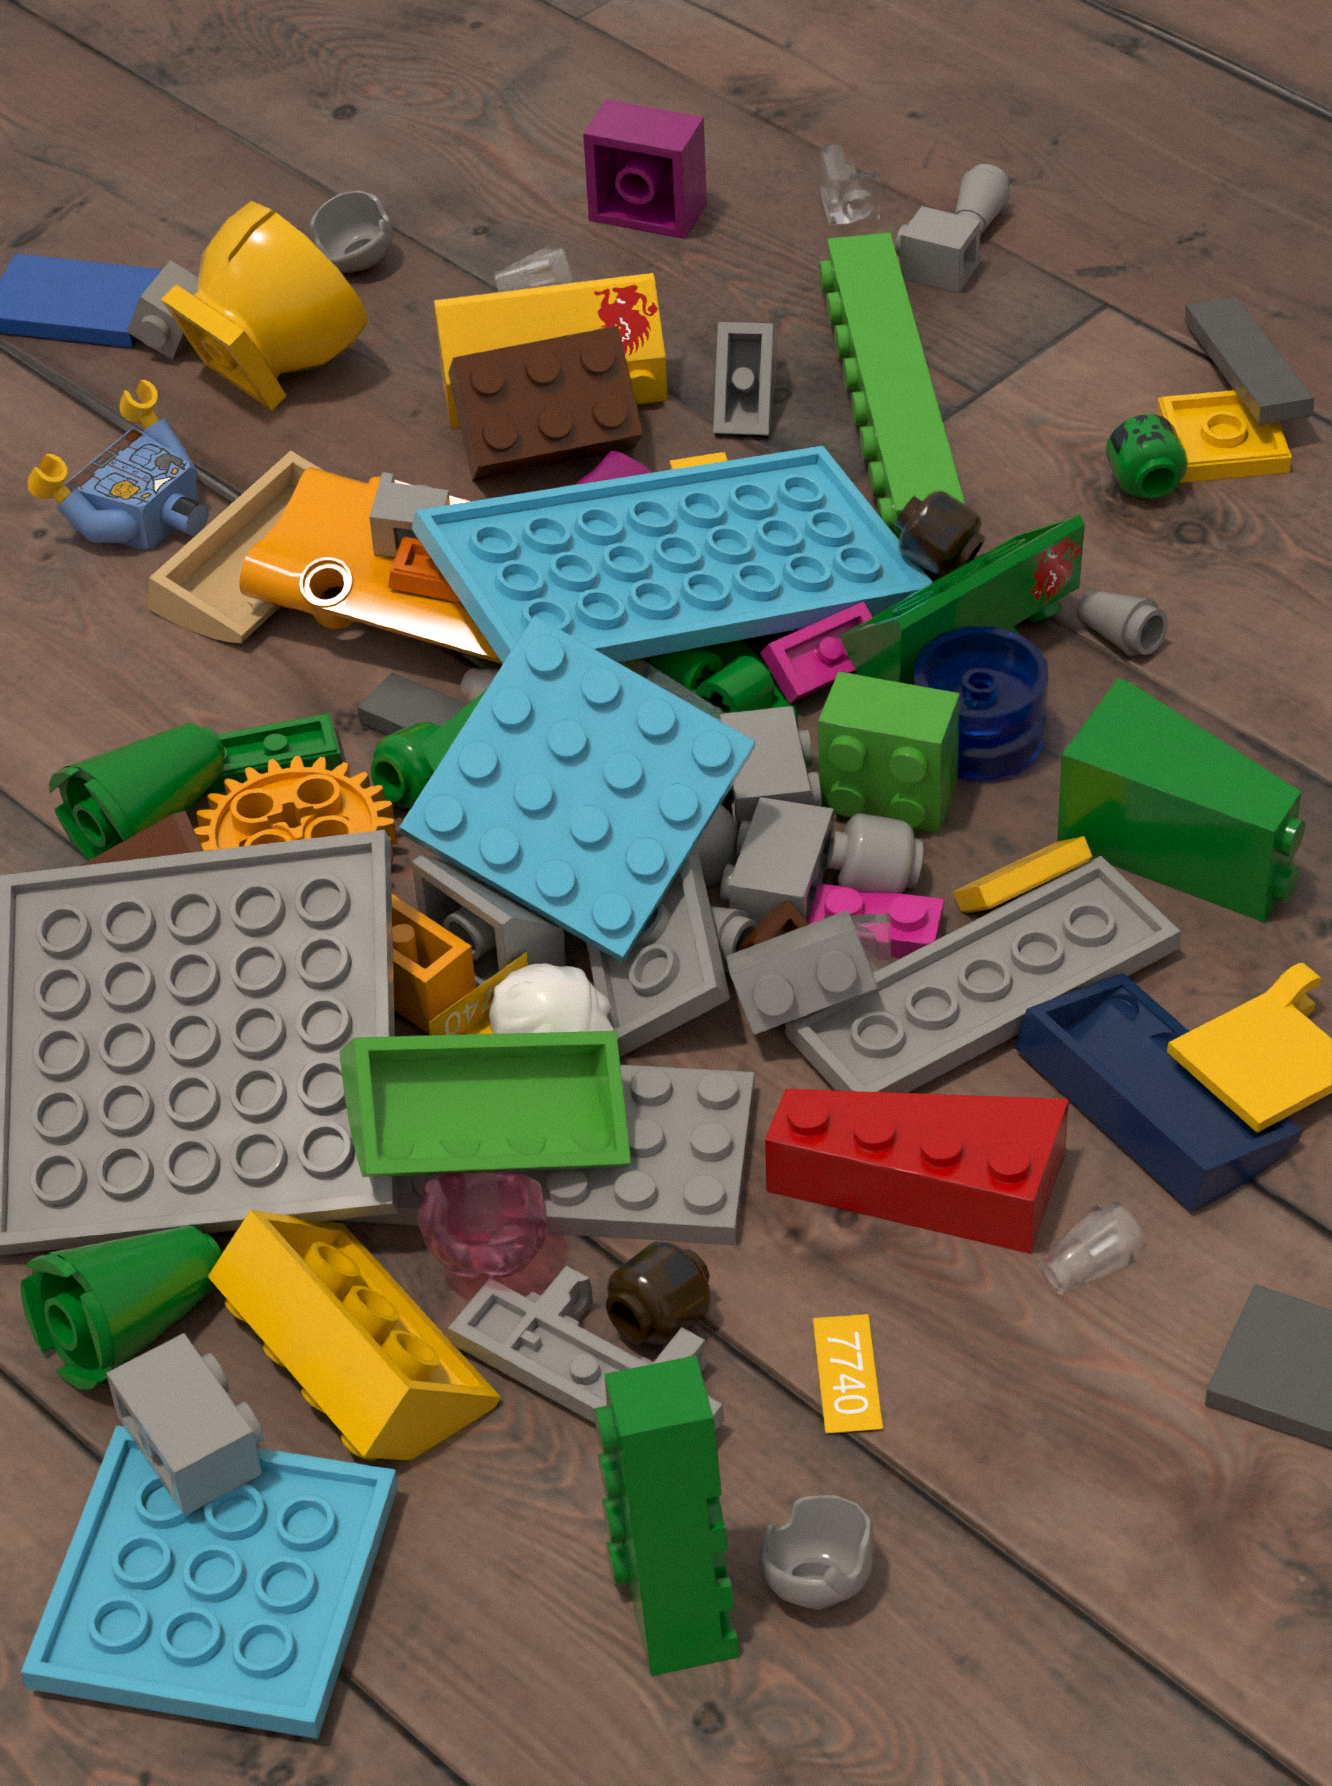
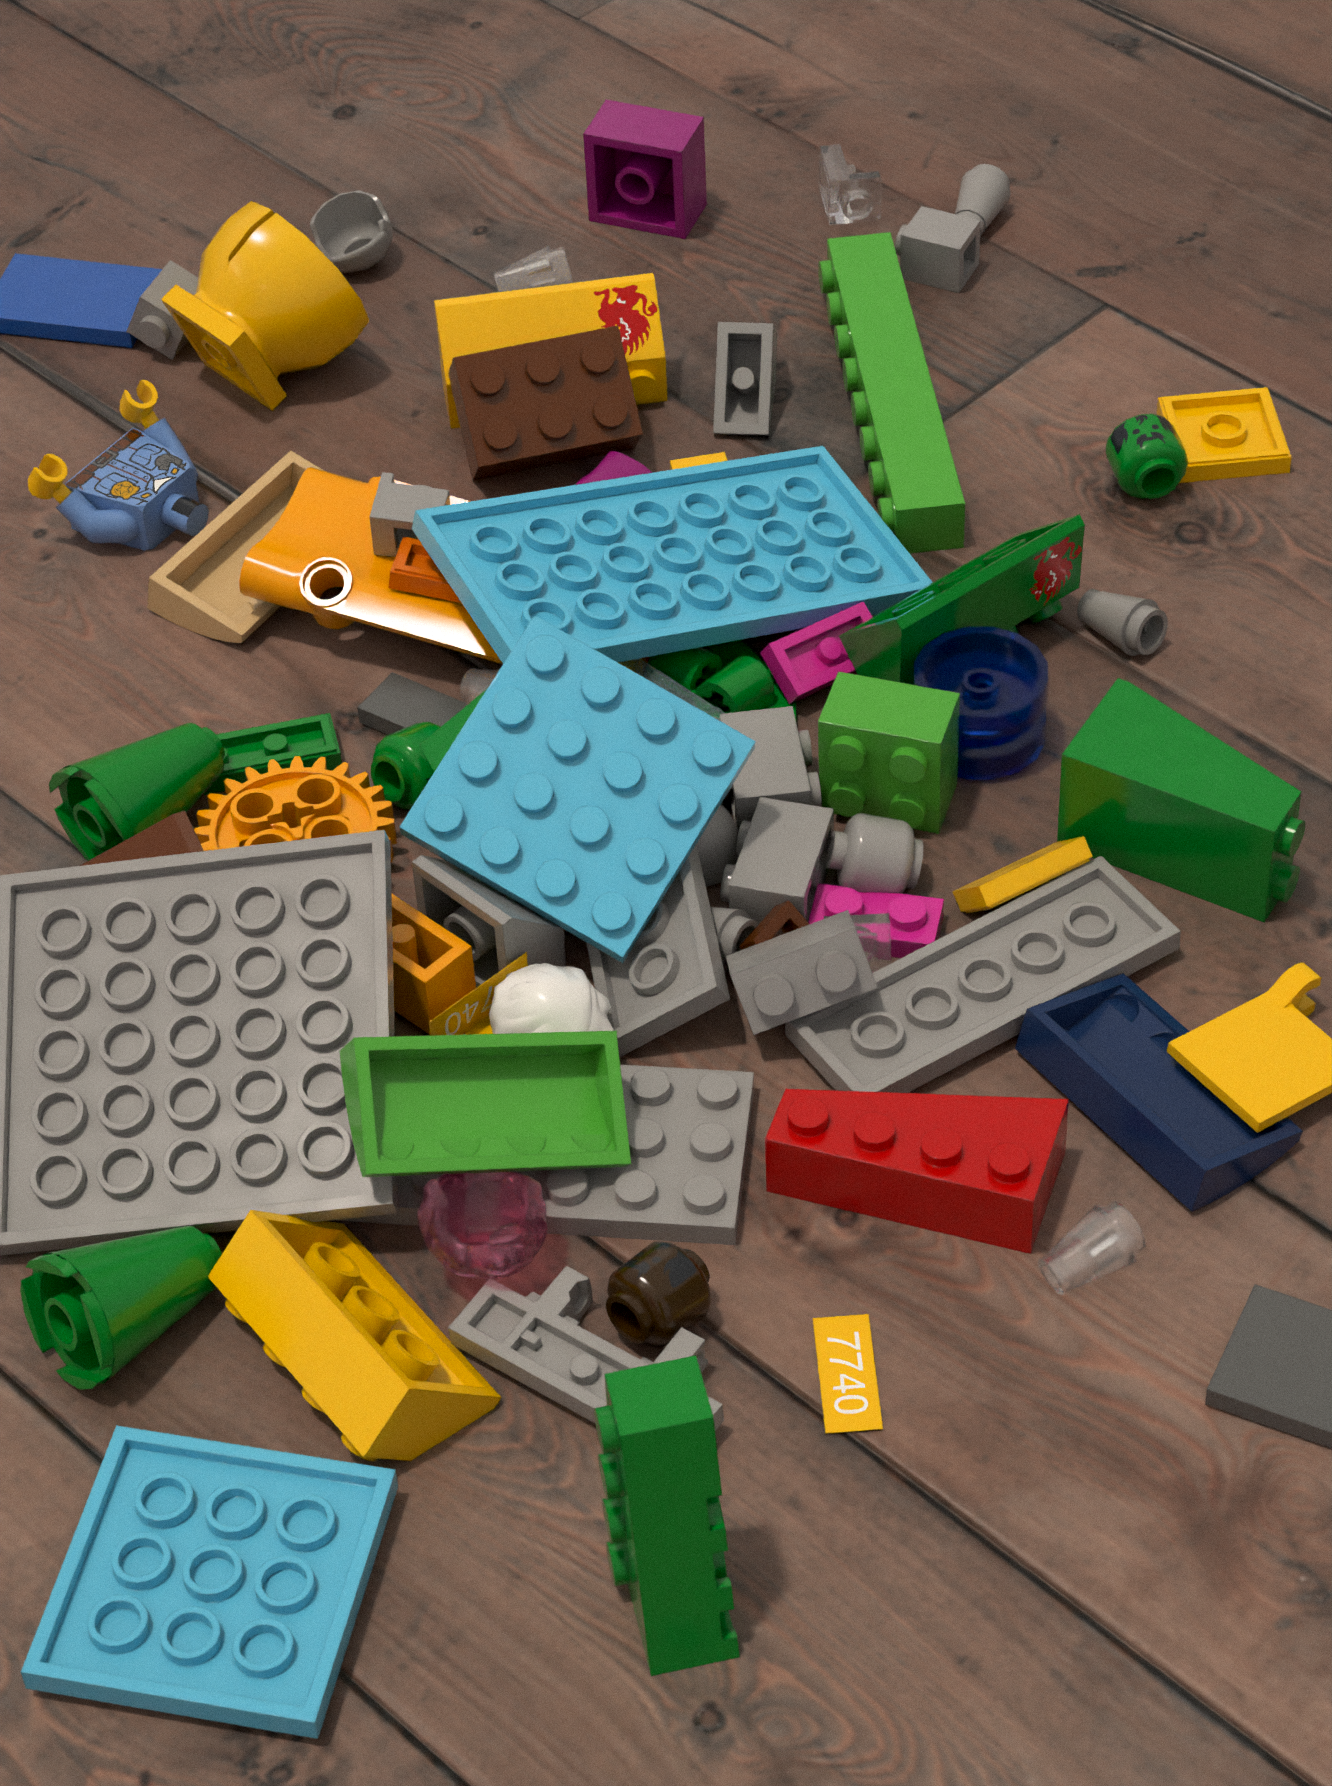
(187, 1422): light grey brick -> none
(819, 1552): light grey hair -> none
(939, 533): dark brown head -> none
(1249, 360): dark grey tile -> none

